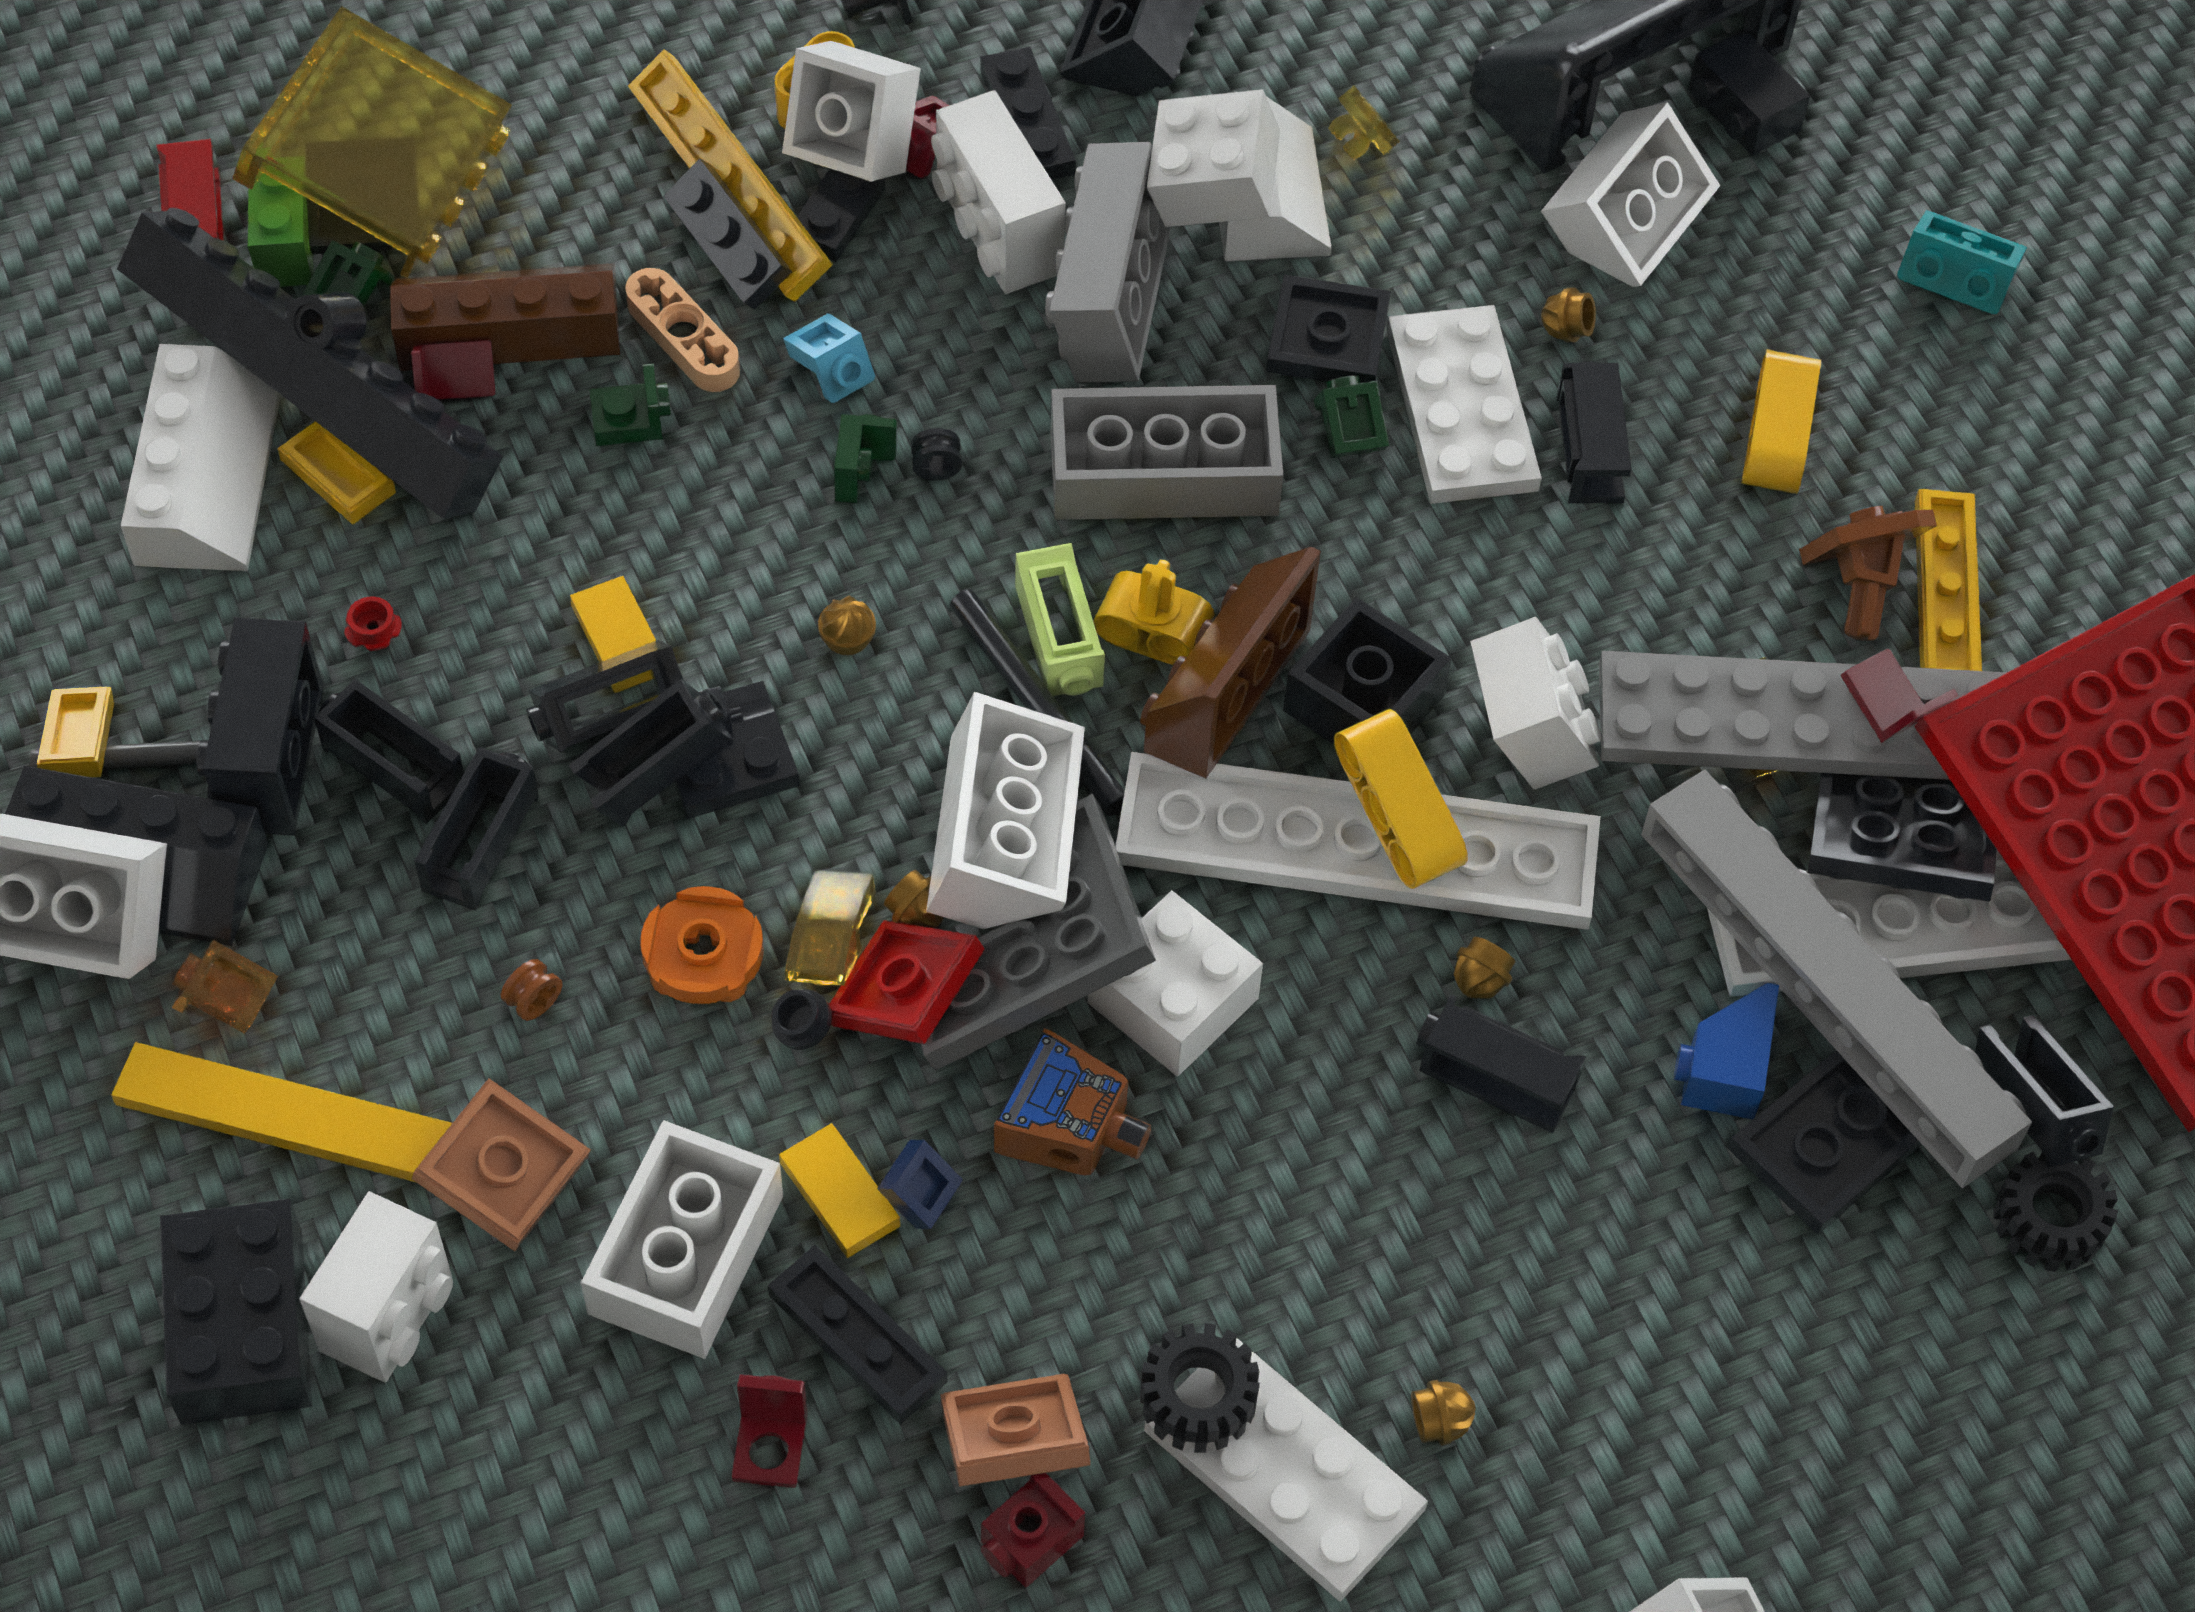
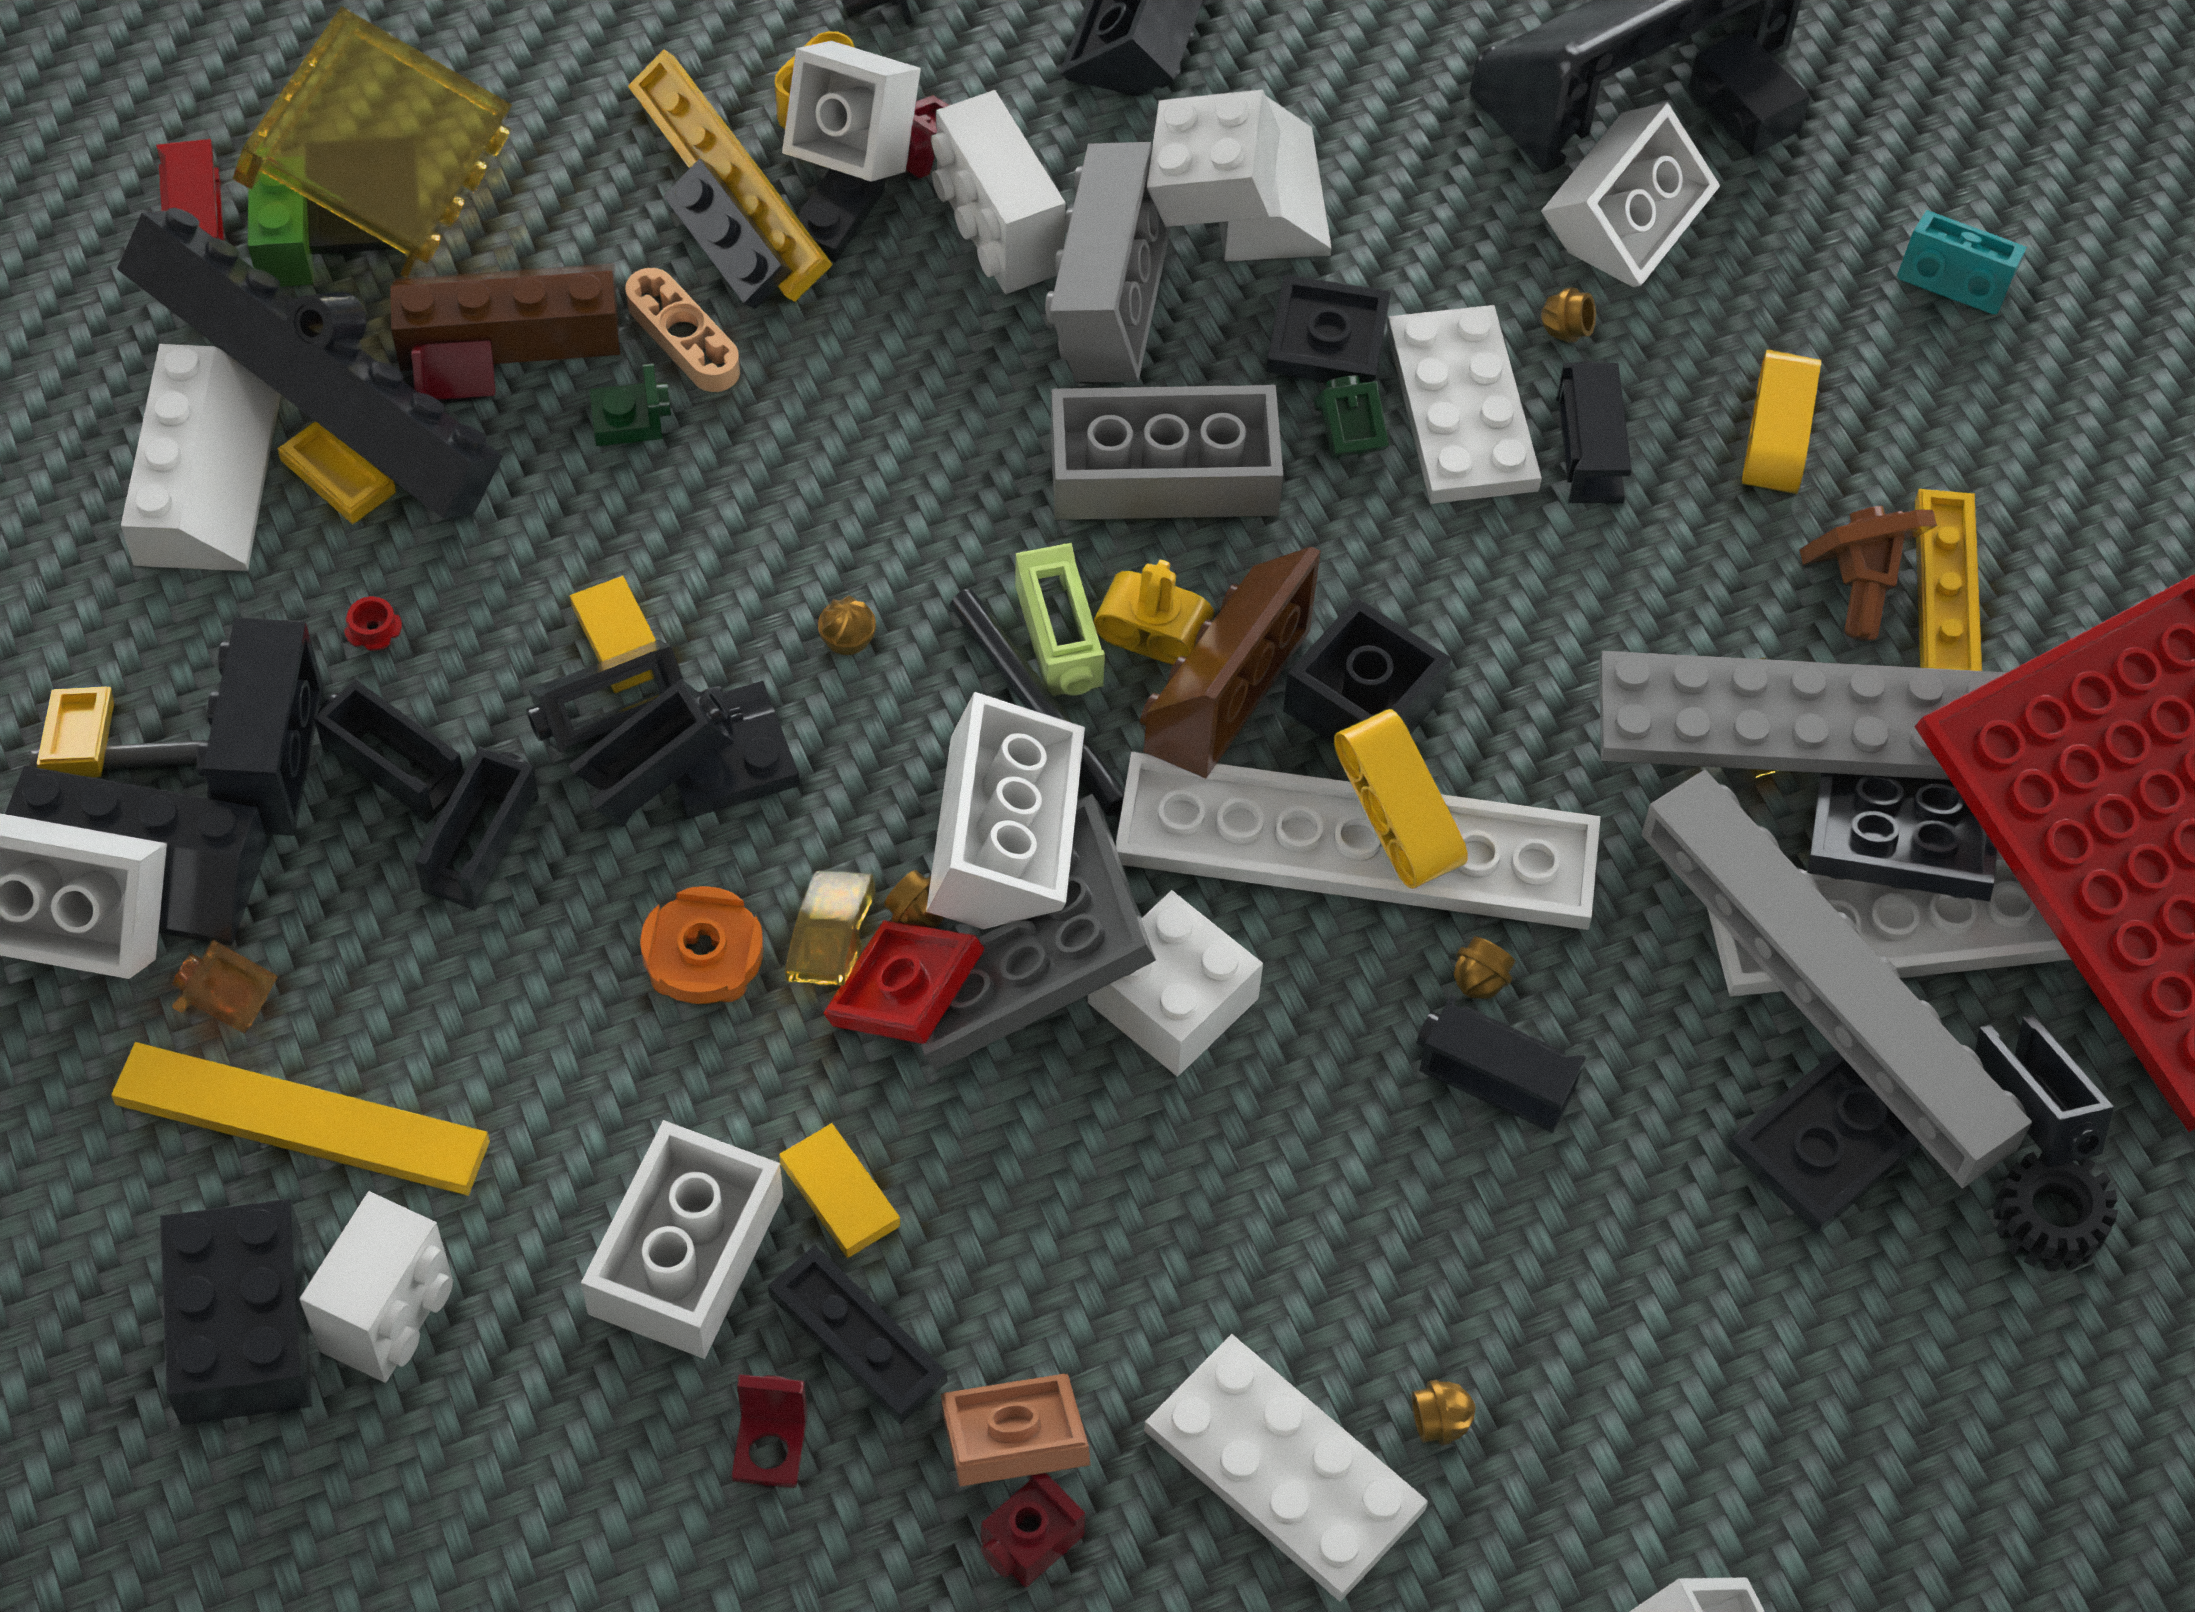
(349, 271): dark green bracket -> none
(501, 1164): nougat tile -> none
(531, 989): dark orange bush -> none
(801, 1018): black plate -> none
(834, 354): medium azure bracket -> none
(858, 443): dark green bracket -> none
(920, 1184): dark blue plate -> none
(936, 454): black bush -> none
(1025, 95): black plate -> none
(1067, 1110): torso -> none
(1199, 1351): black tyre -> none
(1365, 124): clear yellow tile -> none
(1536, 702): white brick -> none
(1730, 1056): blue slope -> none
(1888, 695): bracket -> none

